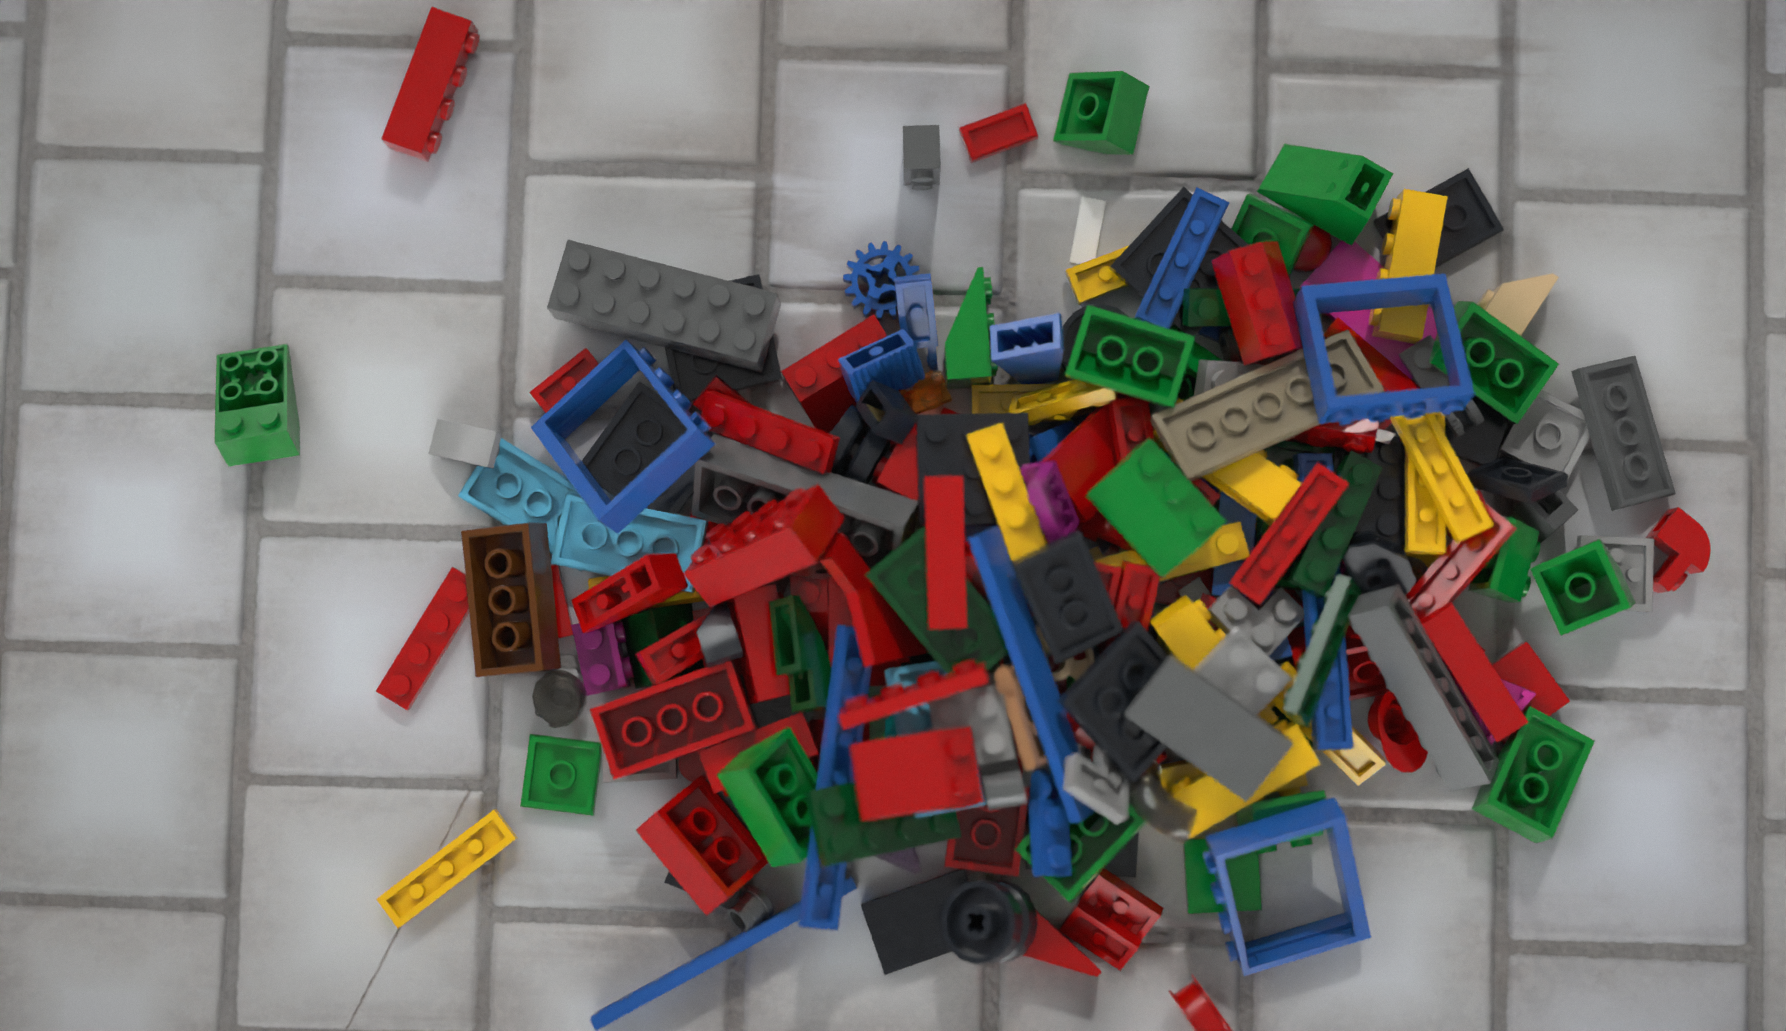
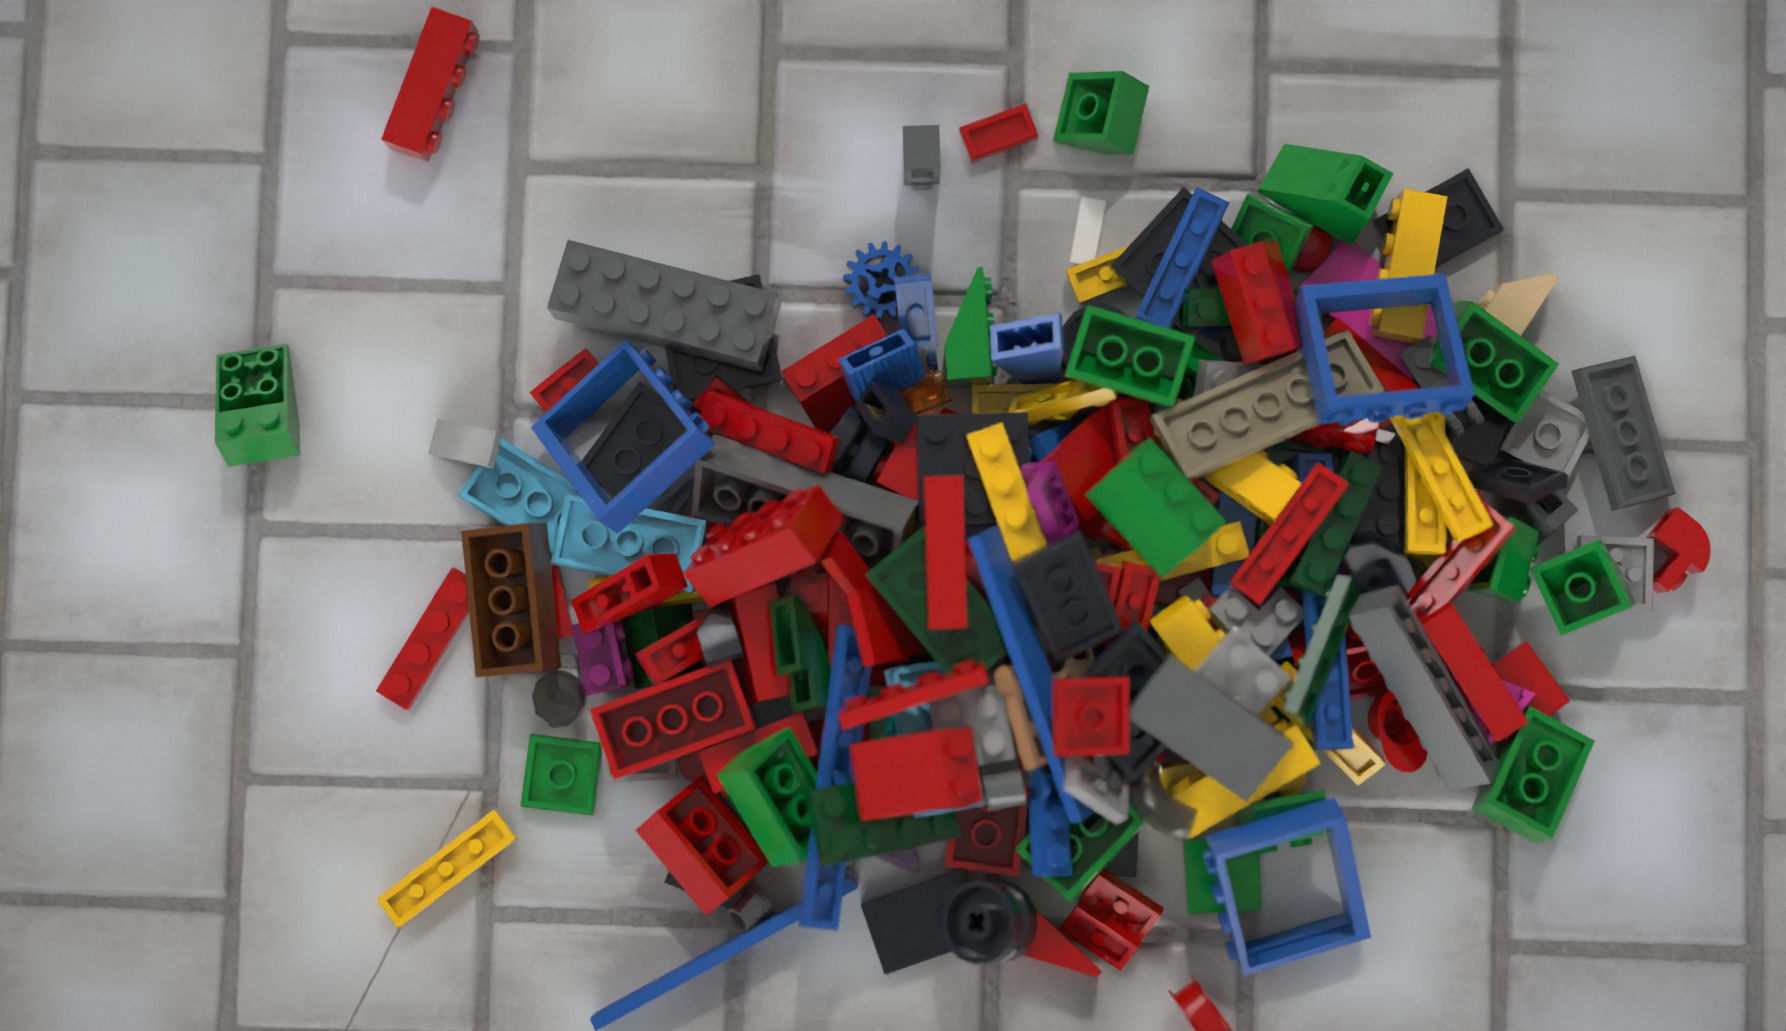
(1090, 716): none -> red plate

